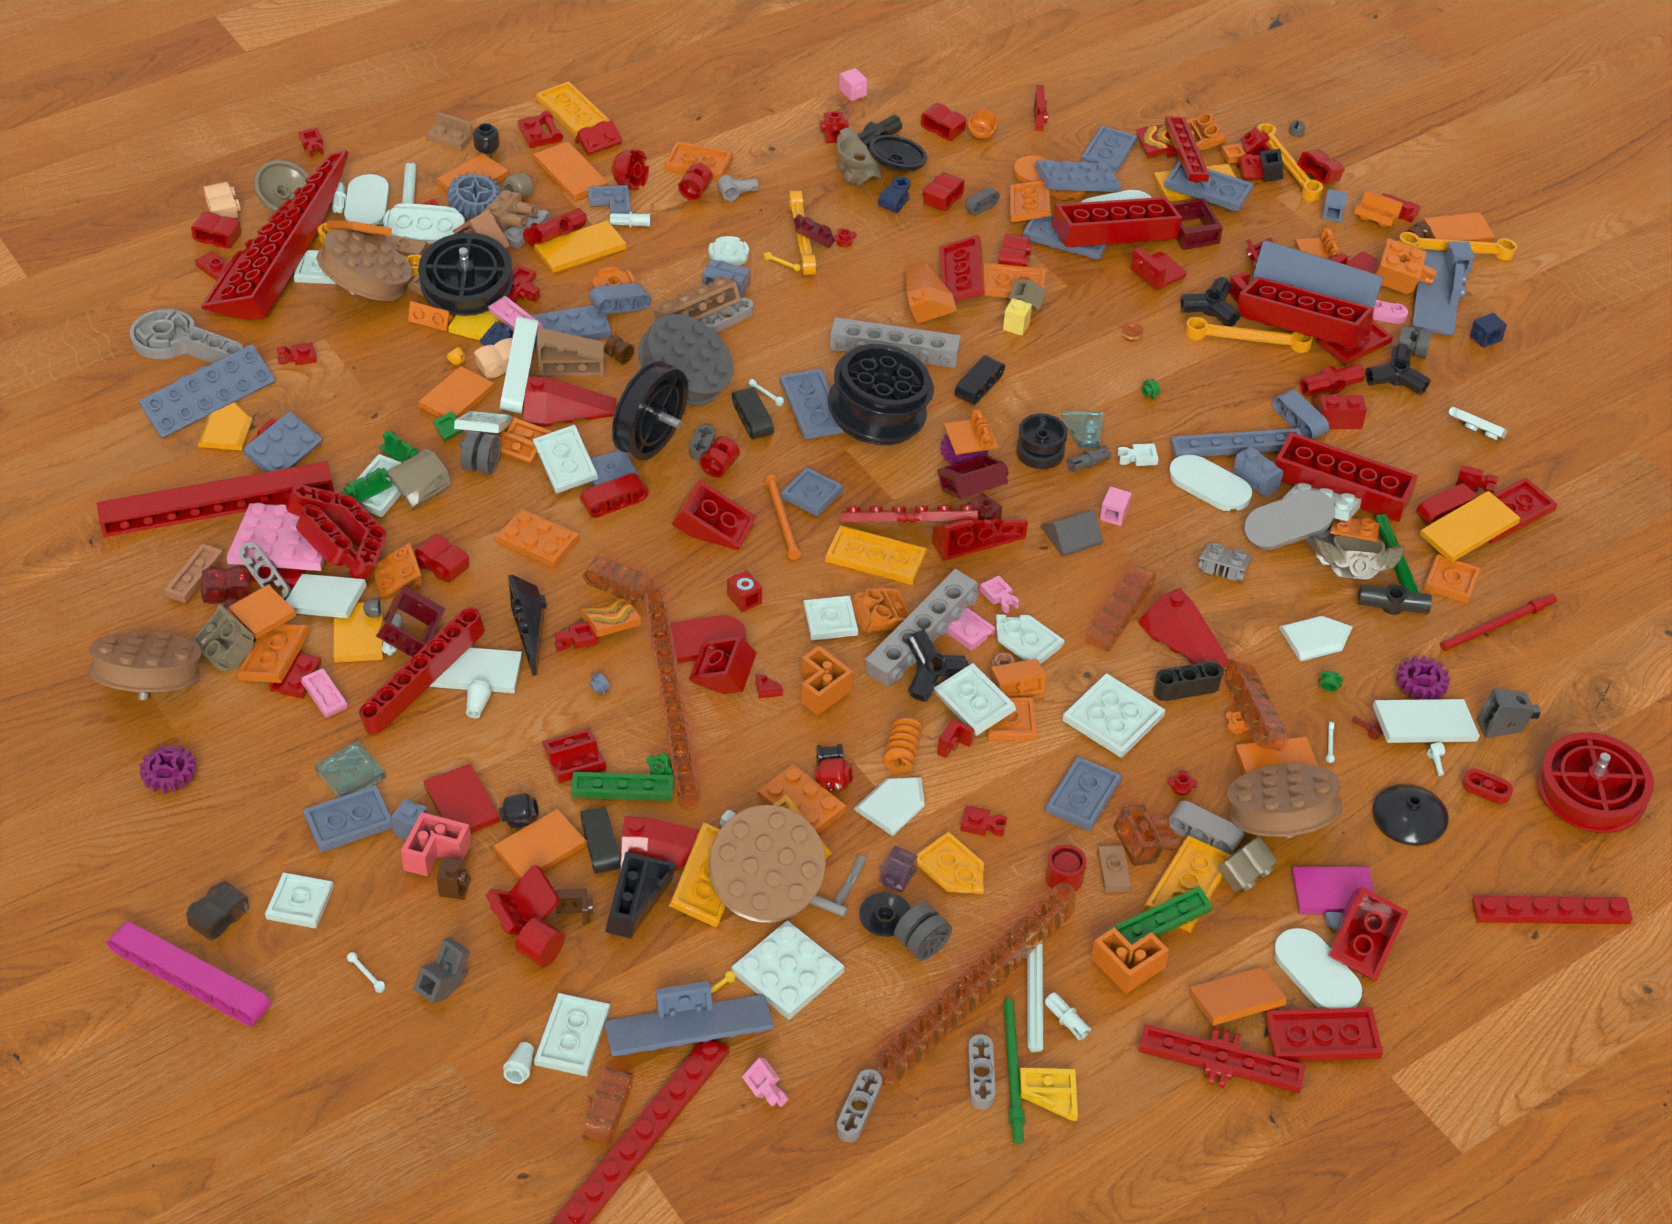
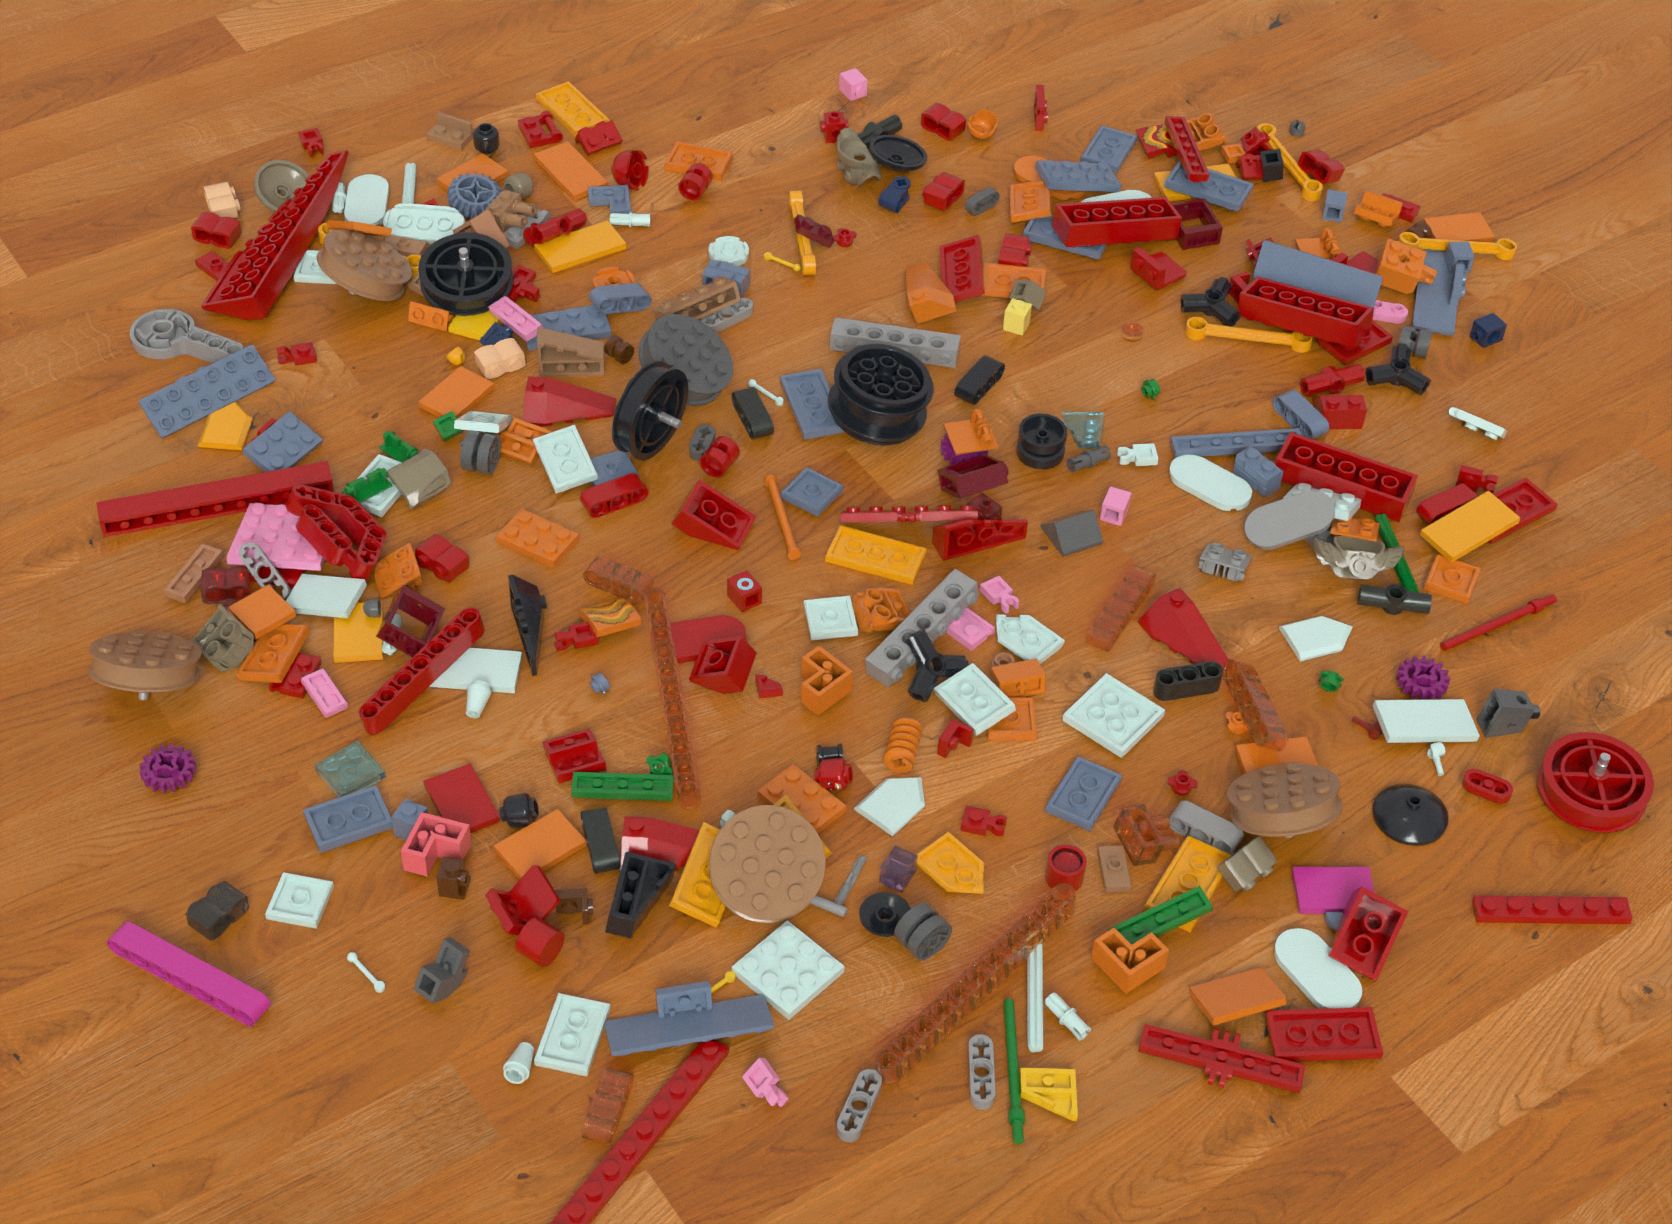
(518, 364): light aqua beam -> none
(732, 188): light grey pin -> none
(1330, 758): light aqua hinge -> none

